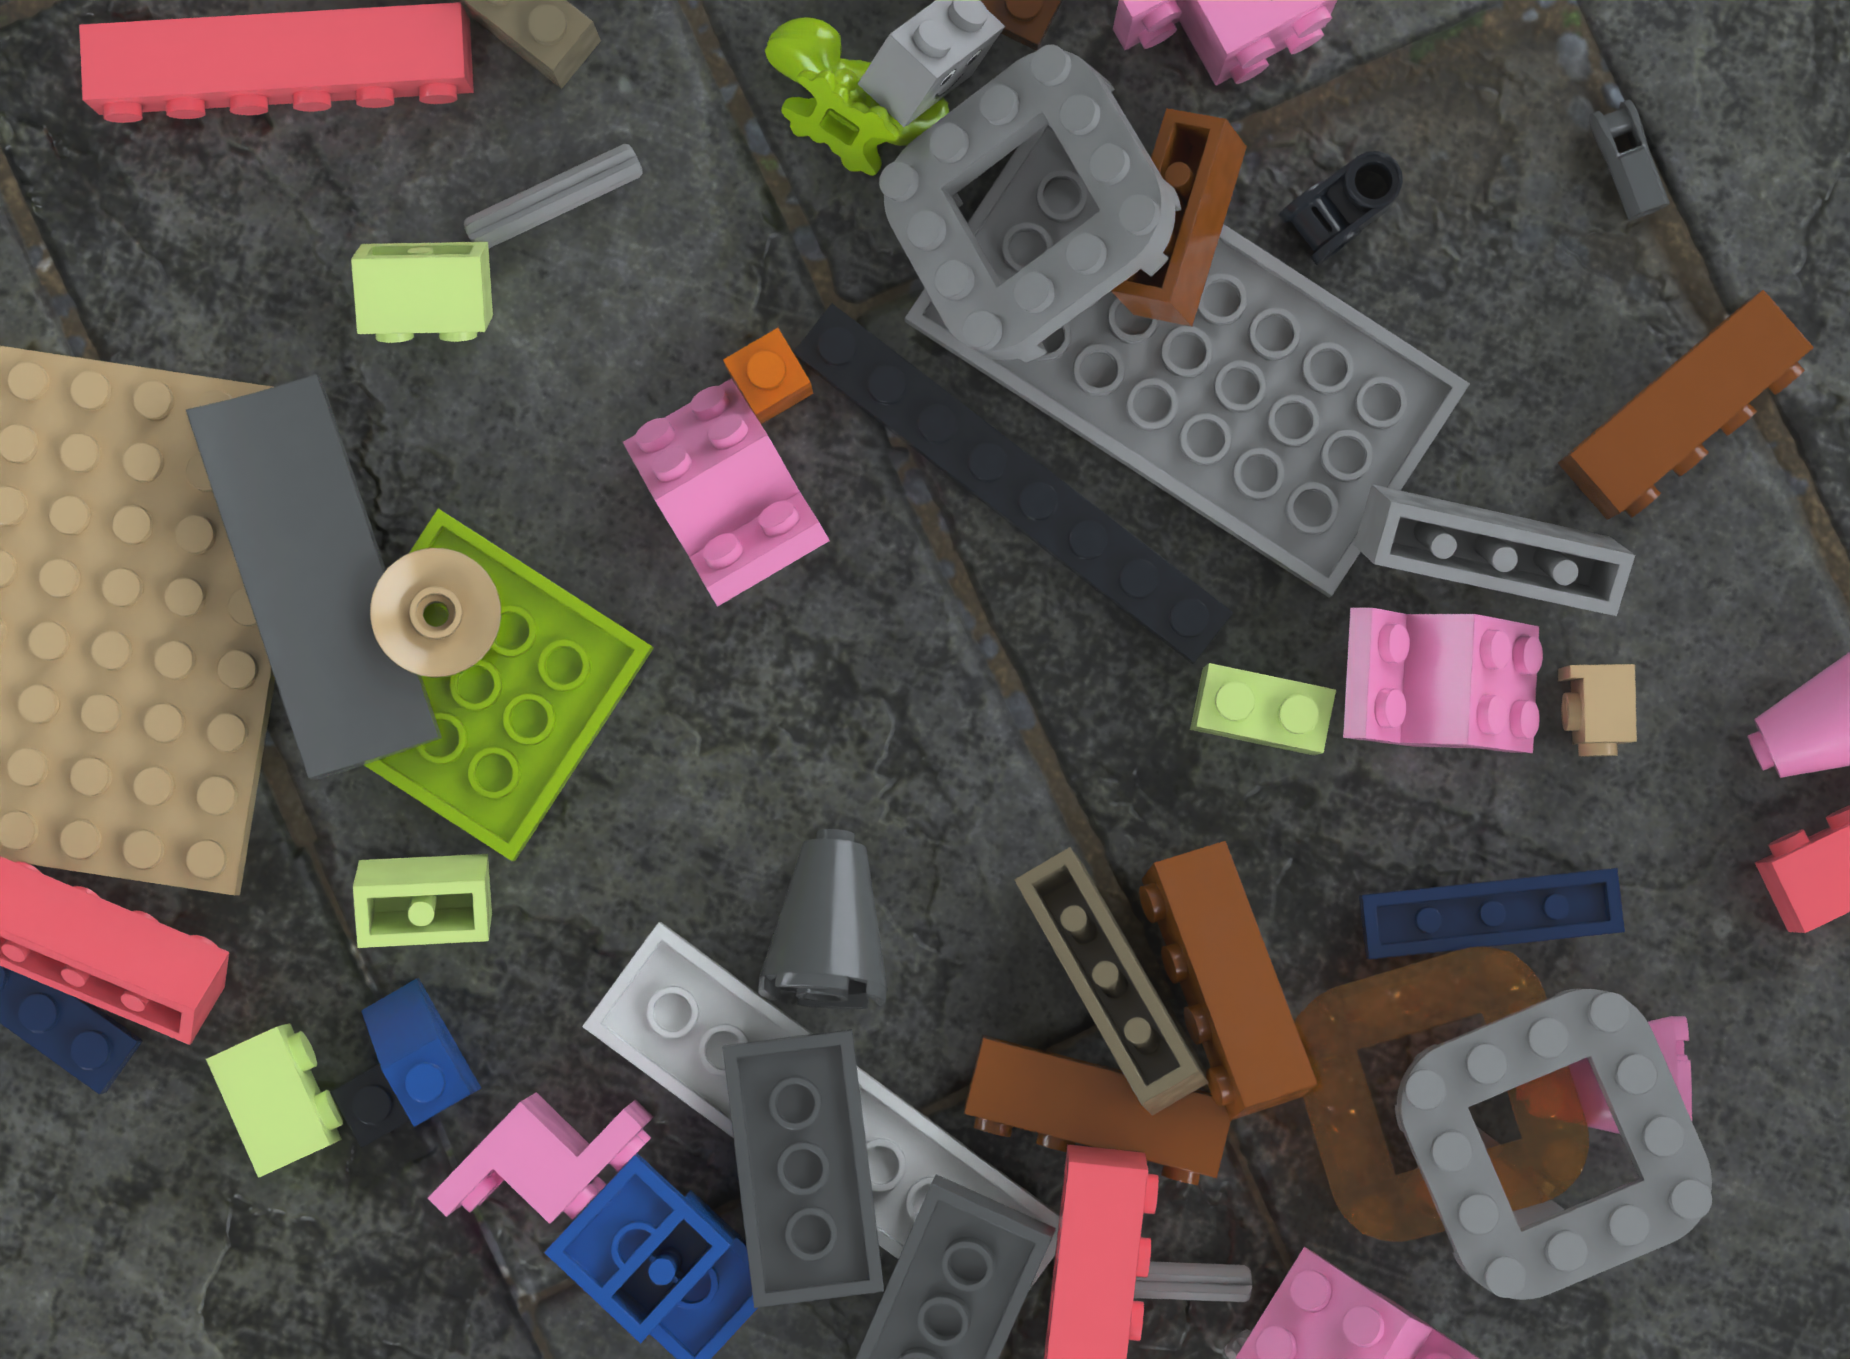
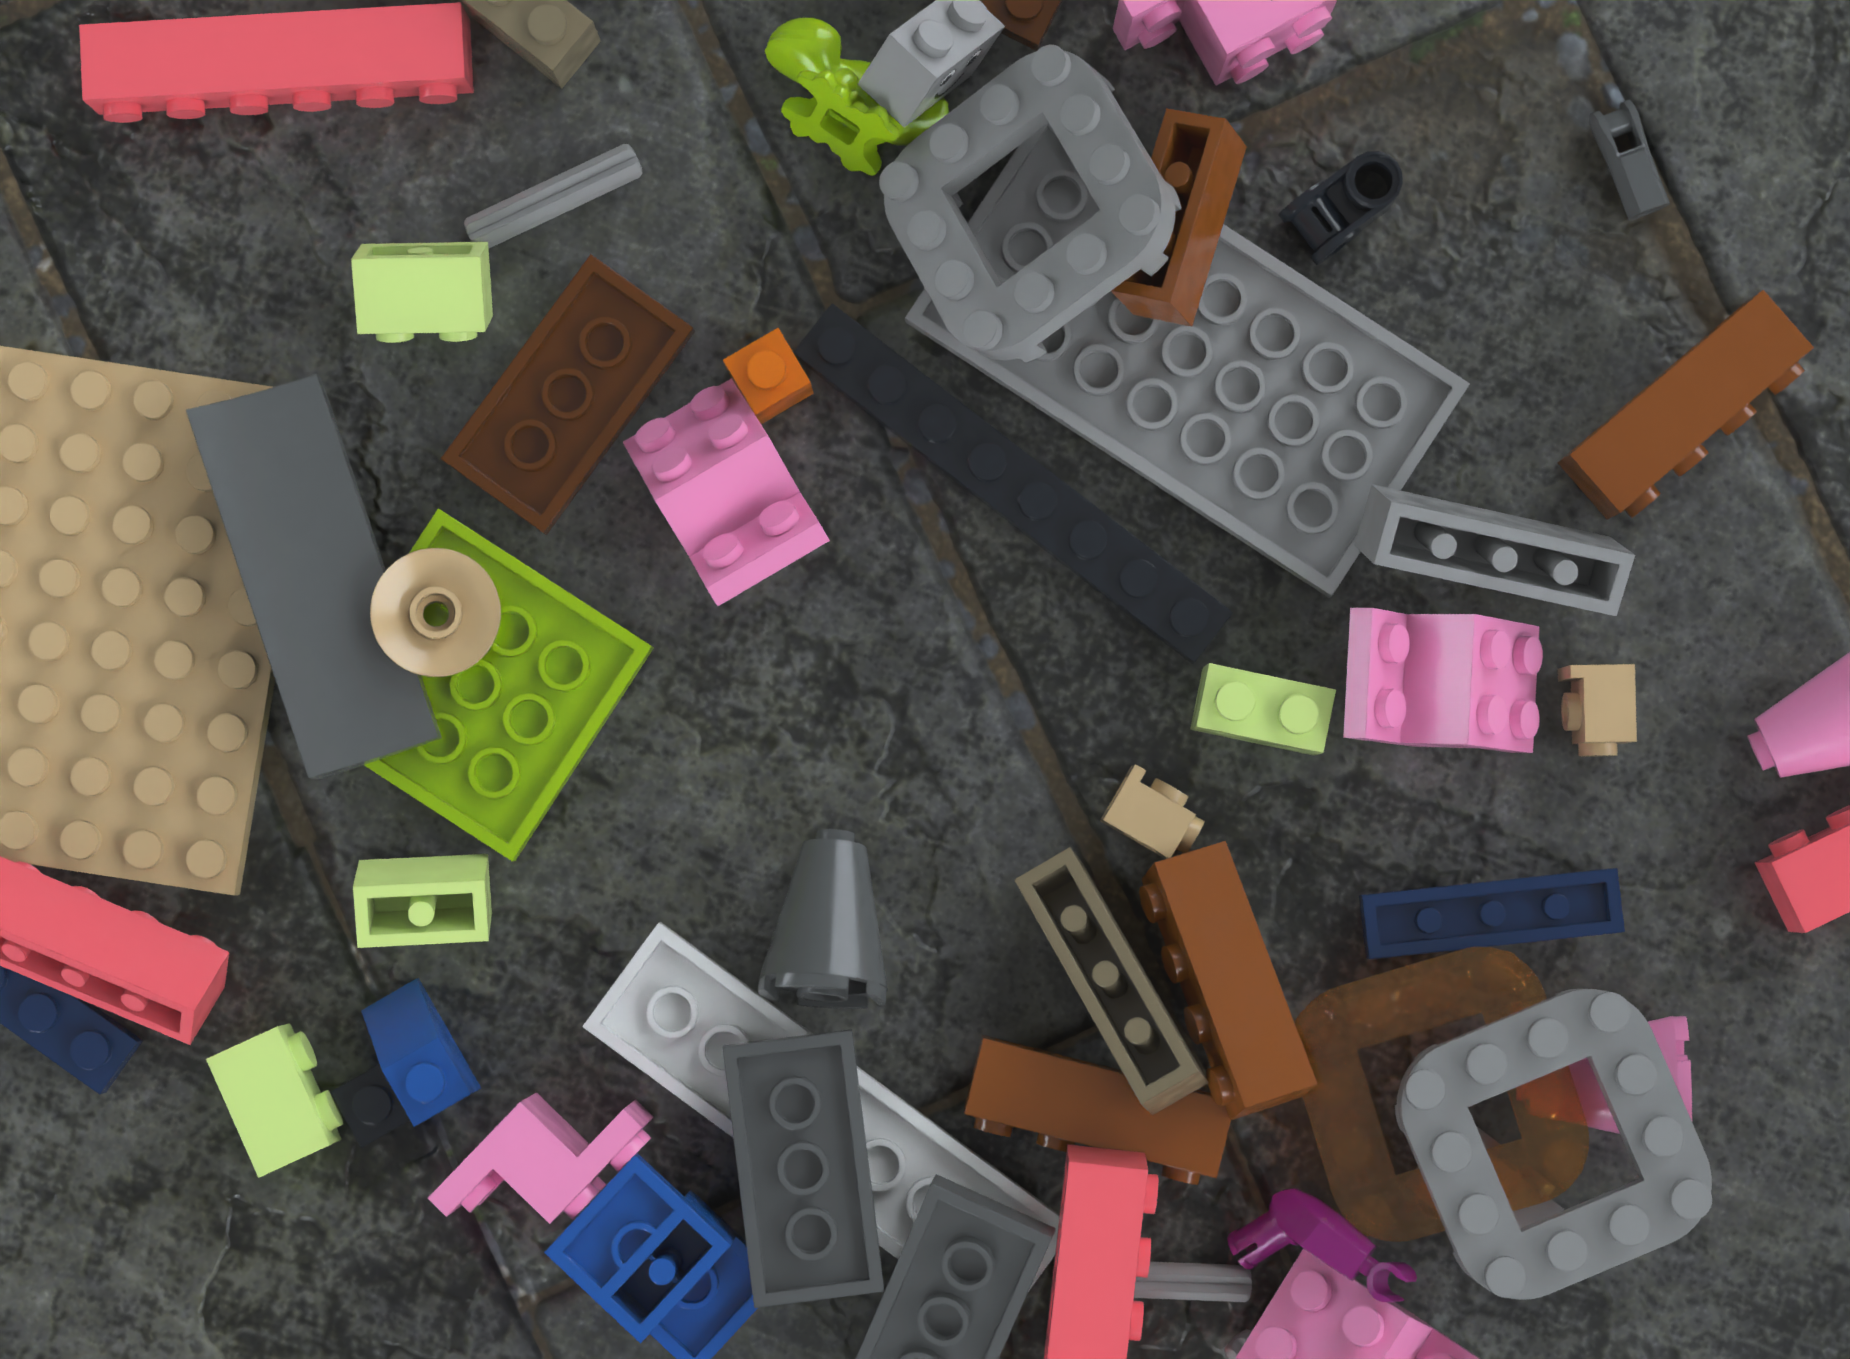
(568, 394): none -> reddish brown plate
(1152, 815): none -> tan brick
(1324, 1233): none -> magenta arm

